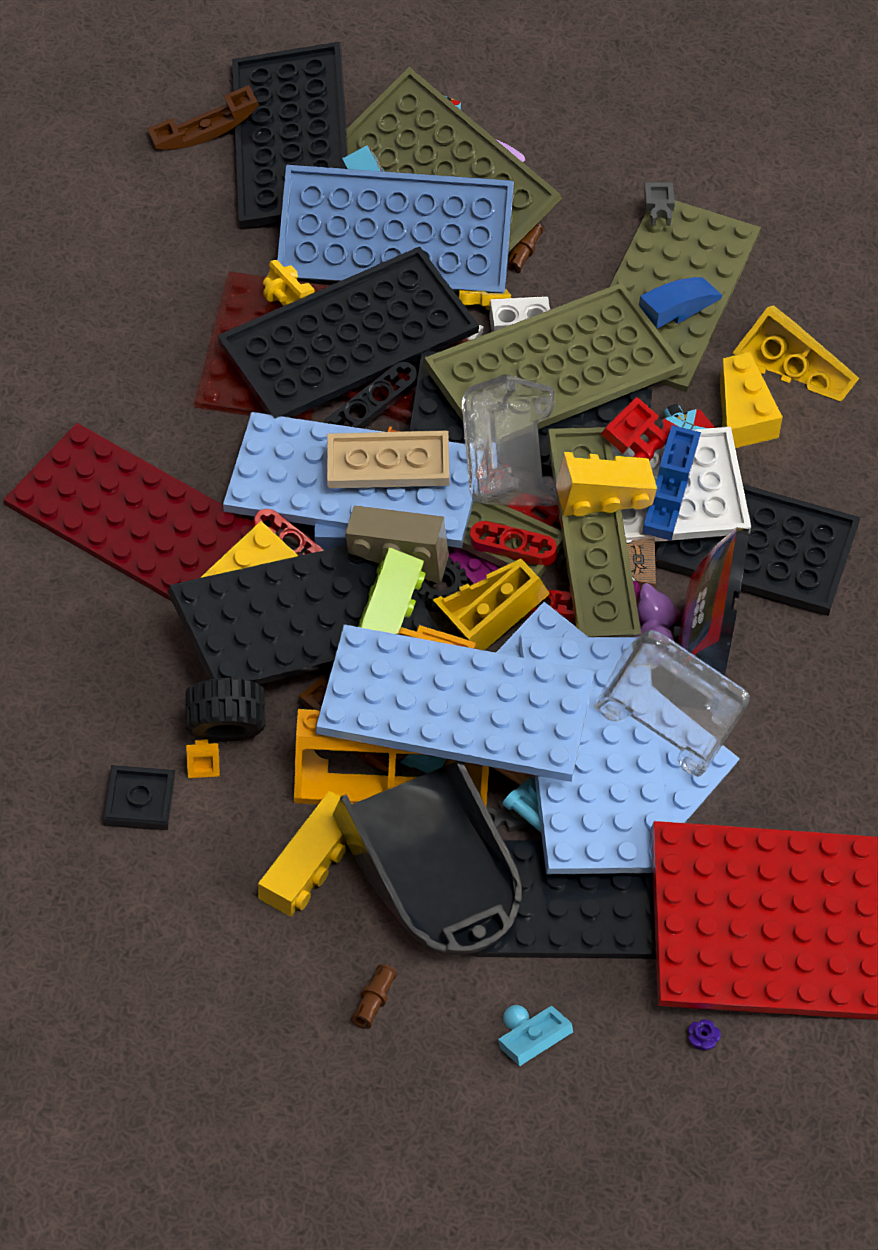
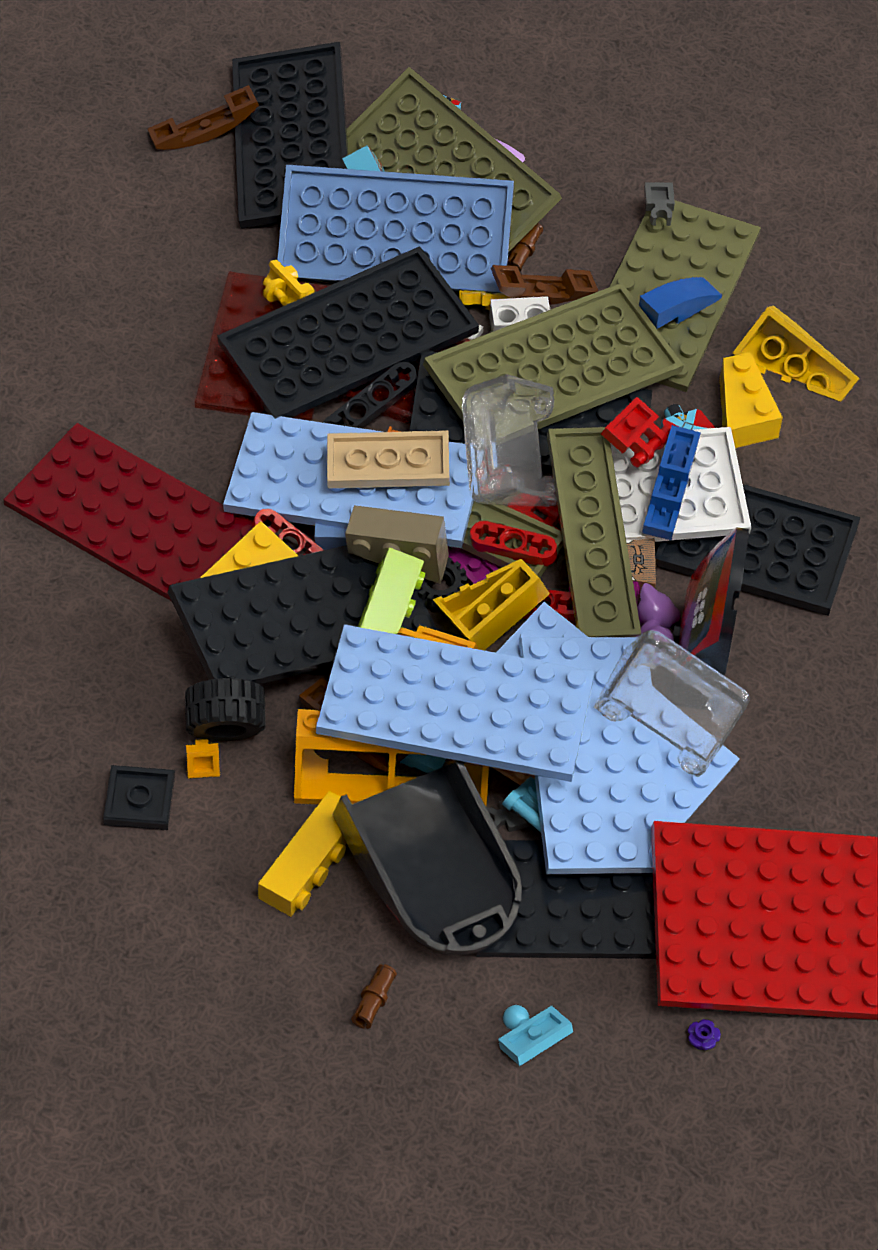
(568, 287): none -> reddish brown slope
(604, 485): yellow wedge -> none

